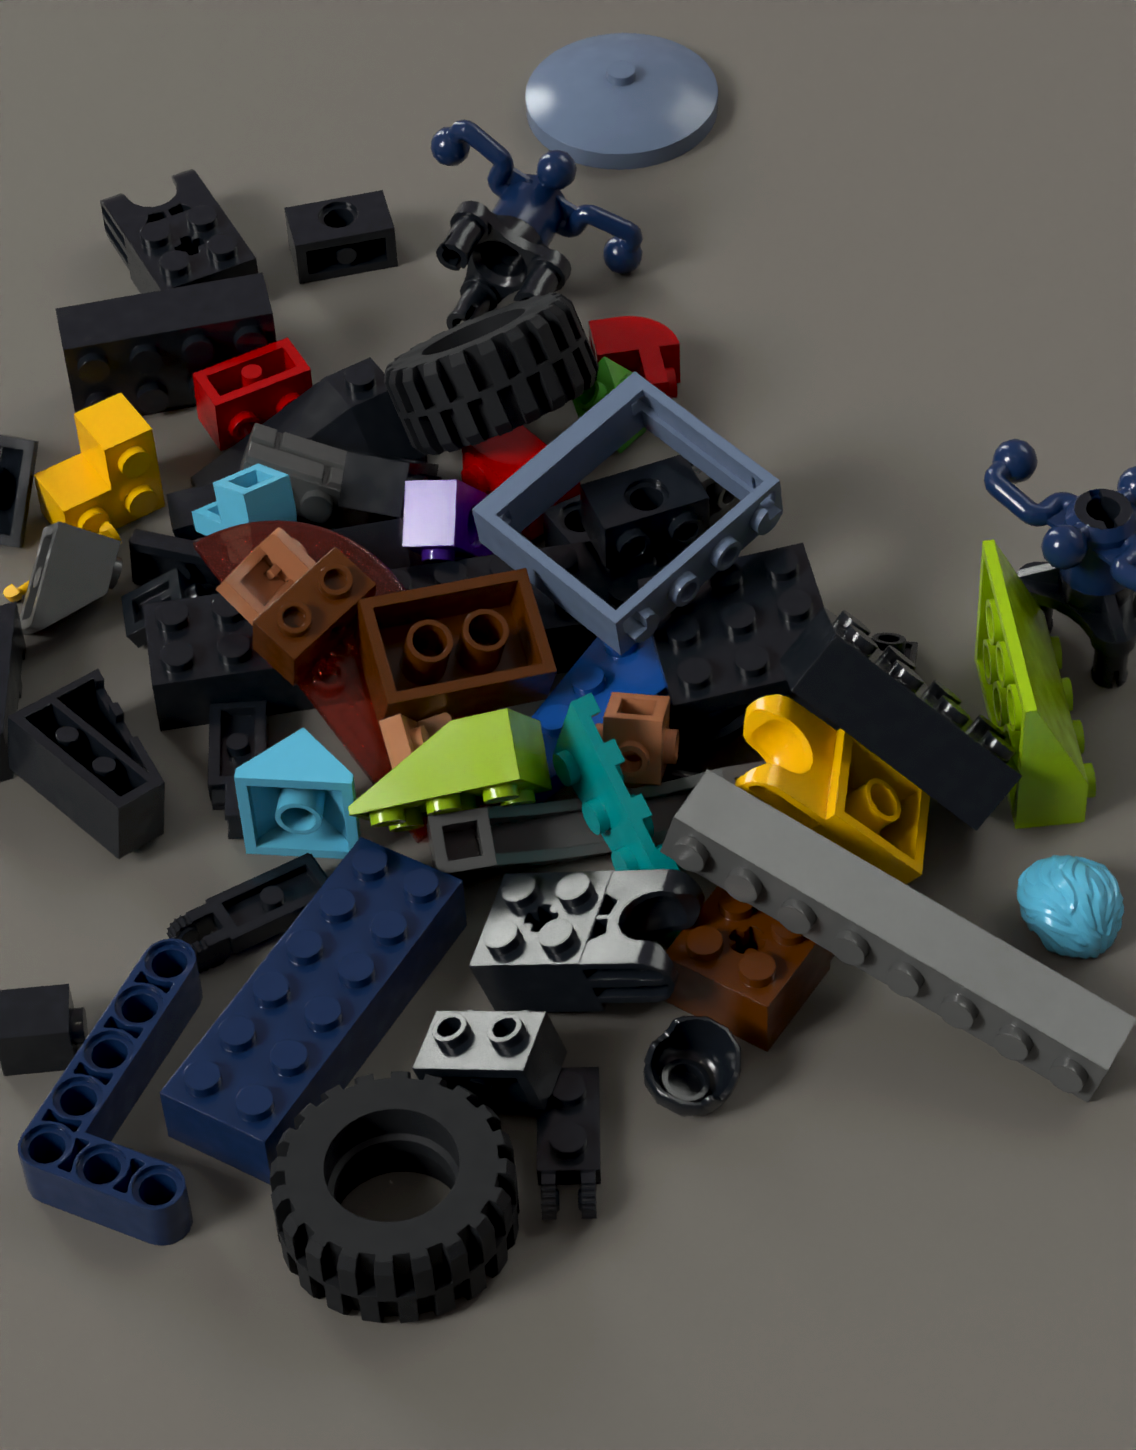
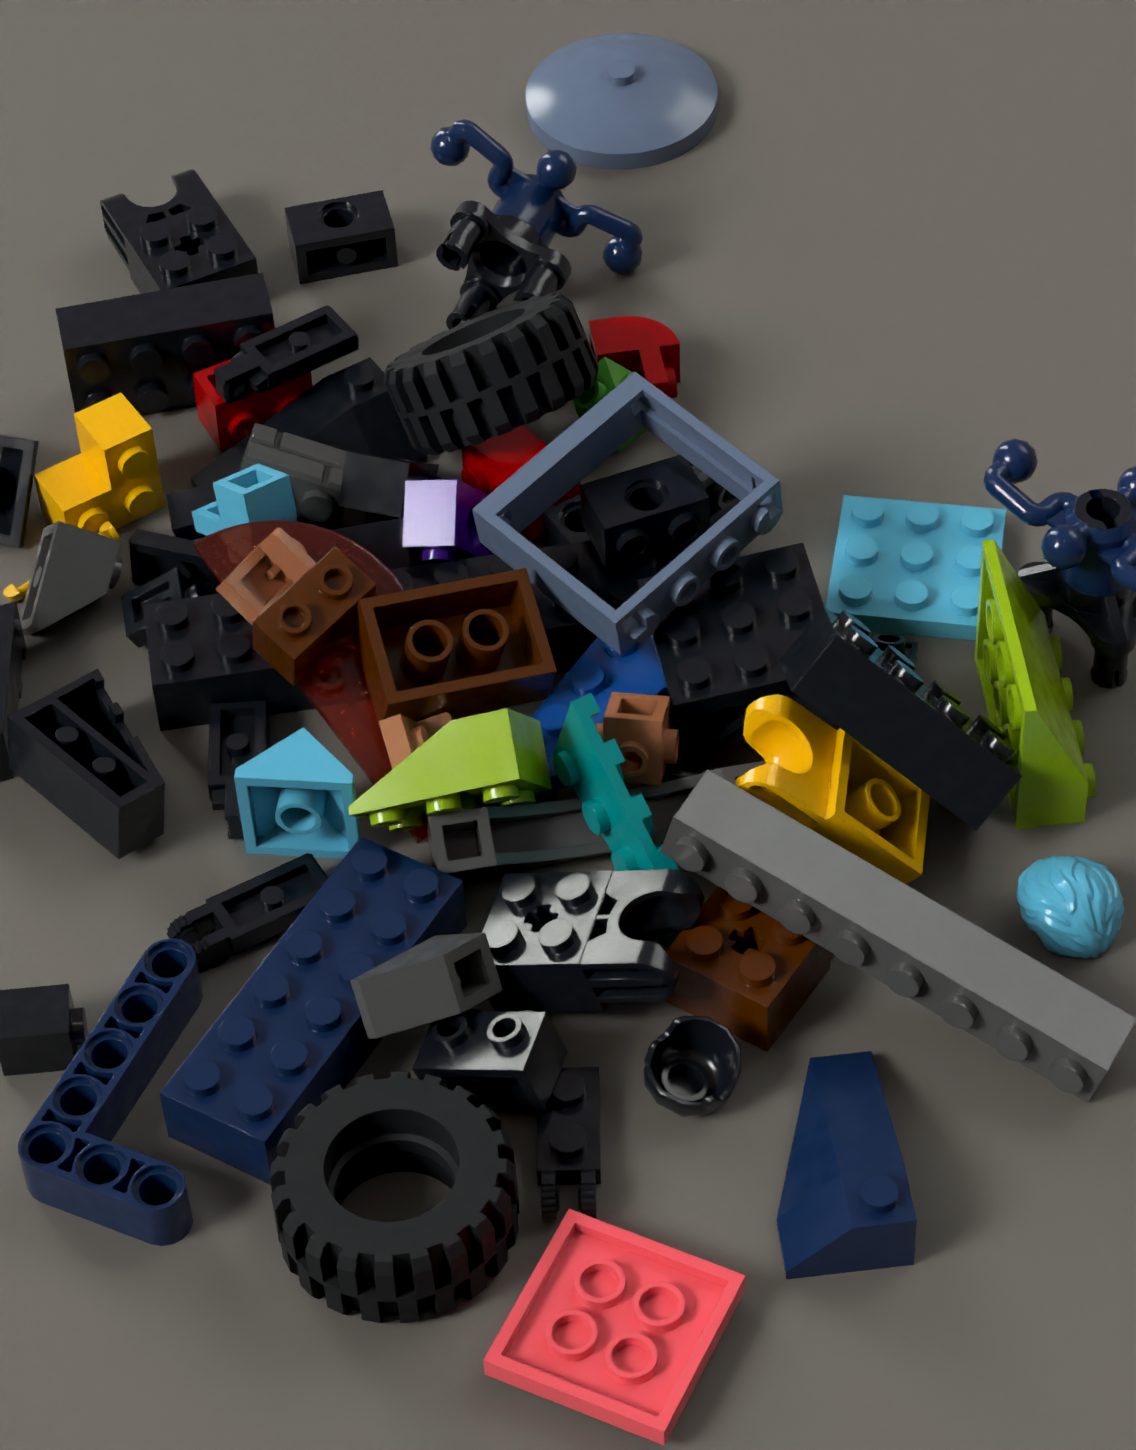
(285, 354): none -> black hinge
(426, 983): none -> dark grey slope
(615, 1326): none -> coral plate
(845, 1176): none -> dark blue wedge
(911, 565): none -> medium azure plate

